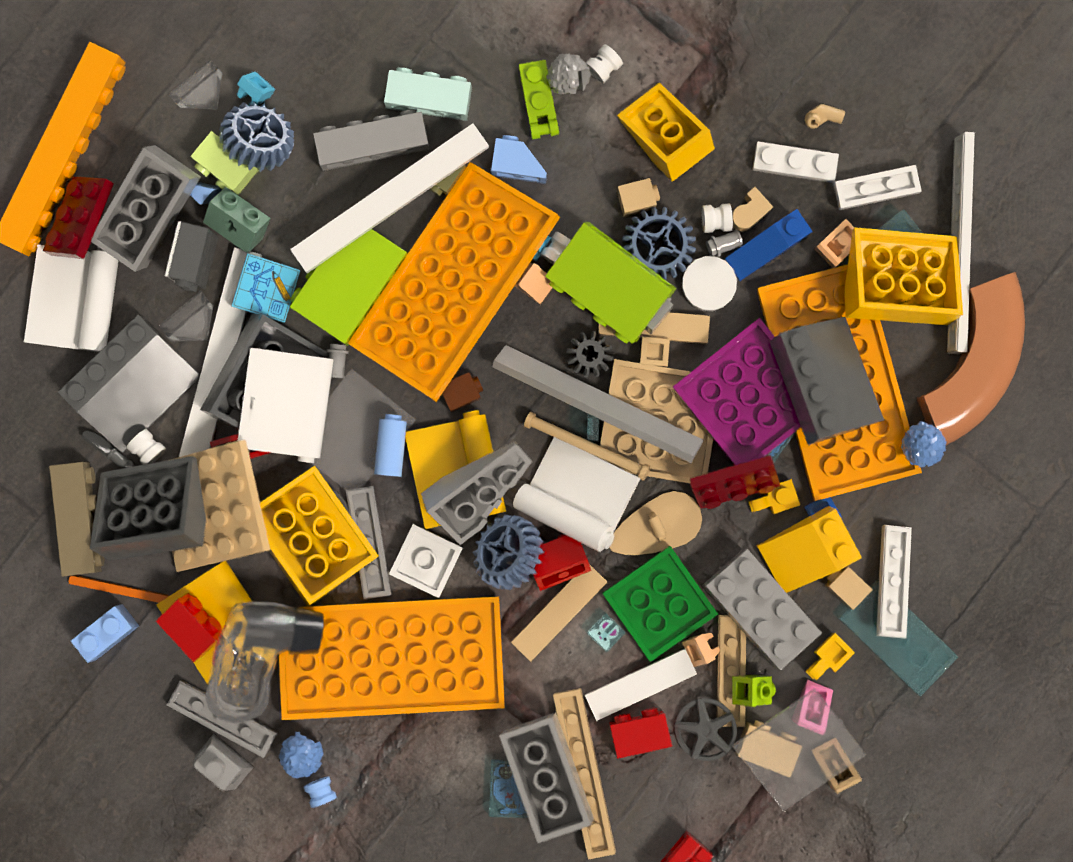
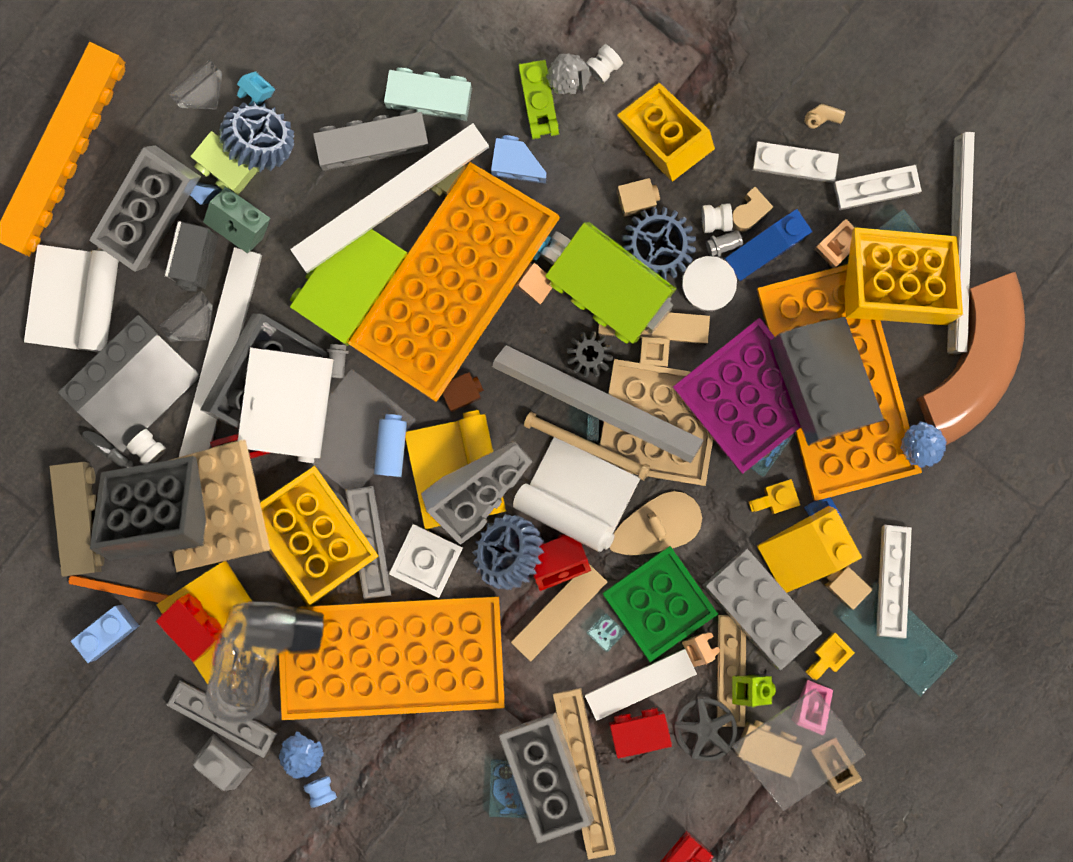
(78, 217): dark red plate -> none
(265, 288): medium azure tile -> none
(735, 482): dark red plate -> none

